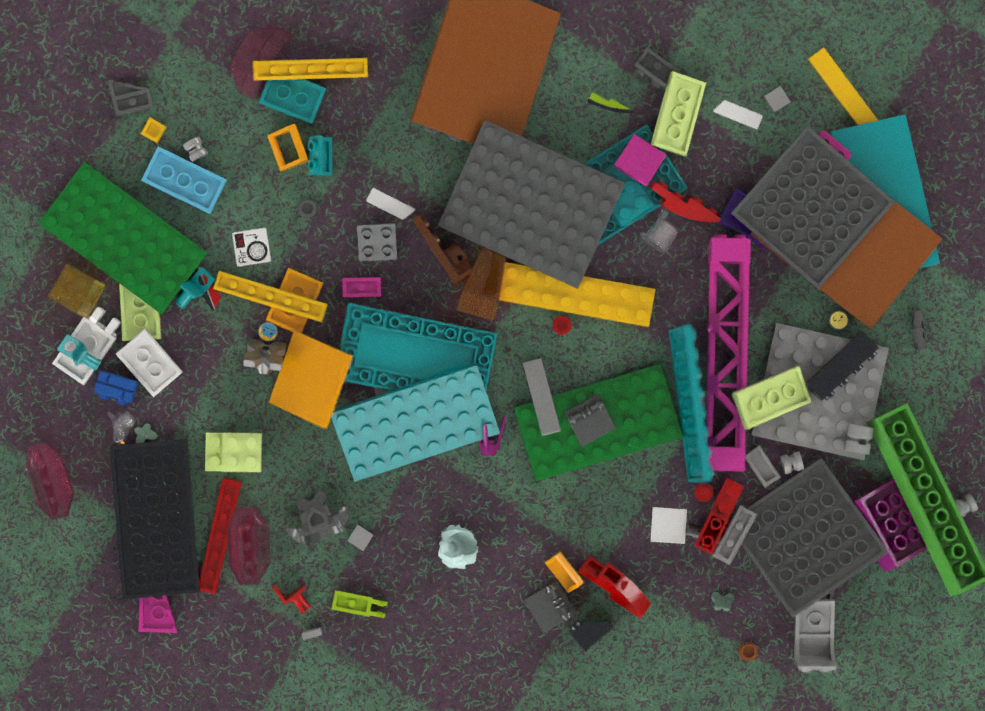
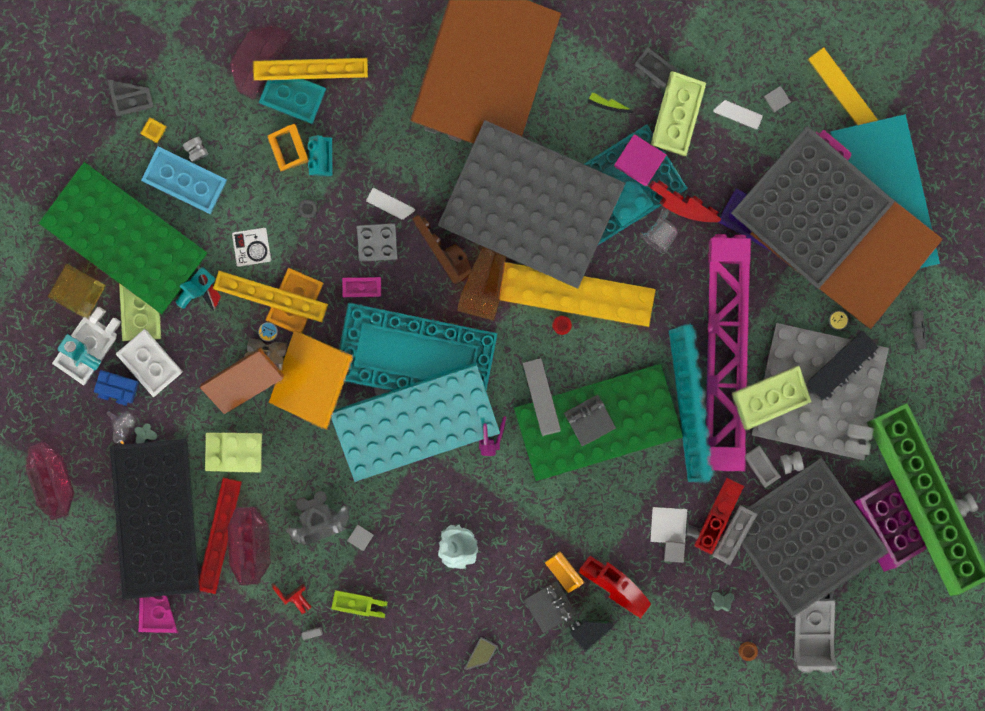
(242, 381): none -> tile
(481, 654): none -> olive tile
(674, 551): none -> light grey tile
(703, 492): red plate -> none

